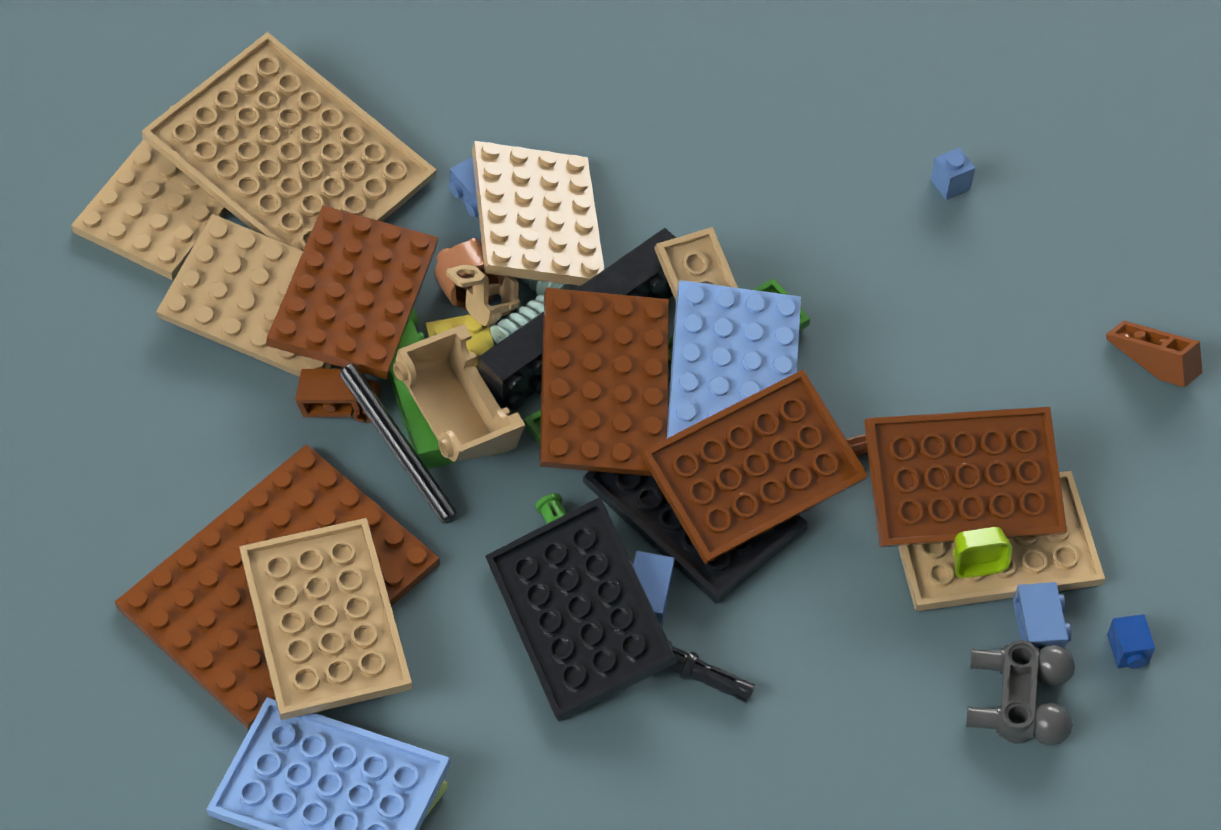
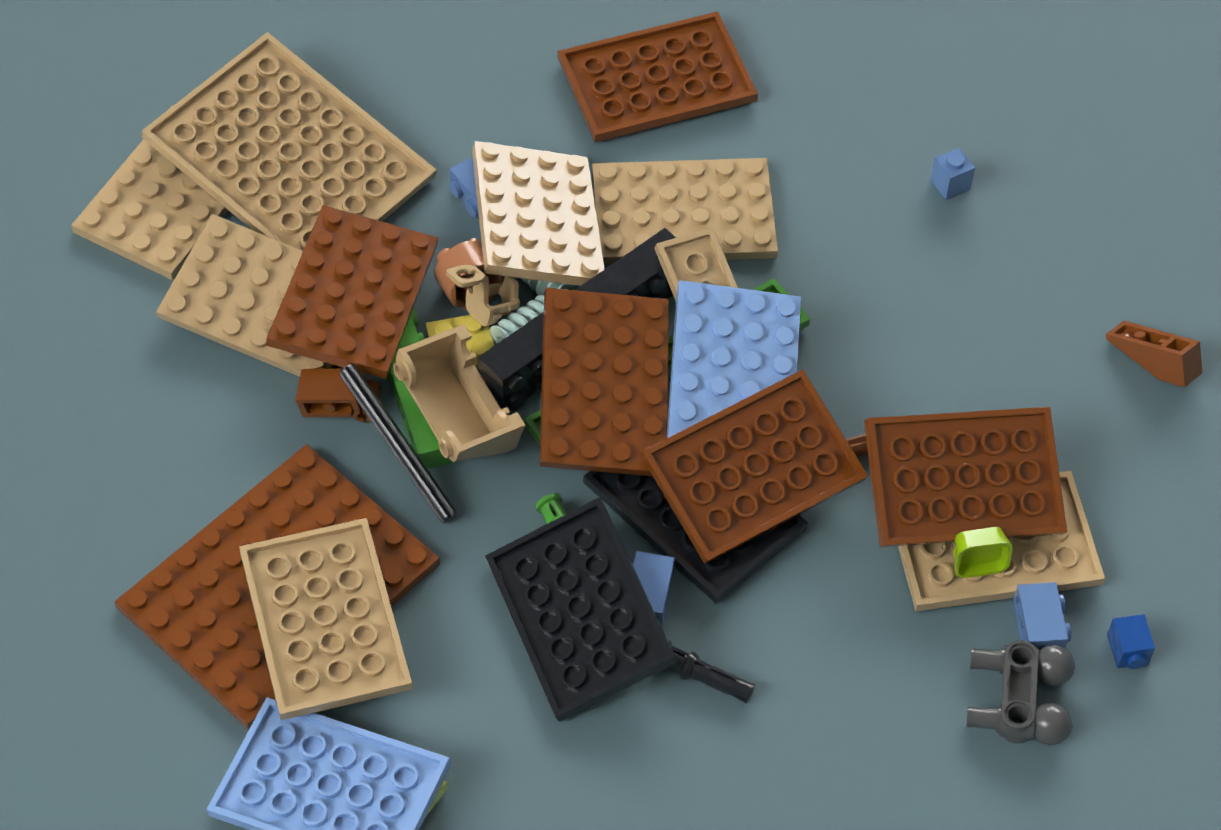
(656, 76): none -> dark orange plate
(686, 197): none -> tan plate

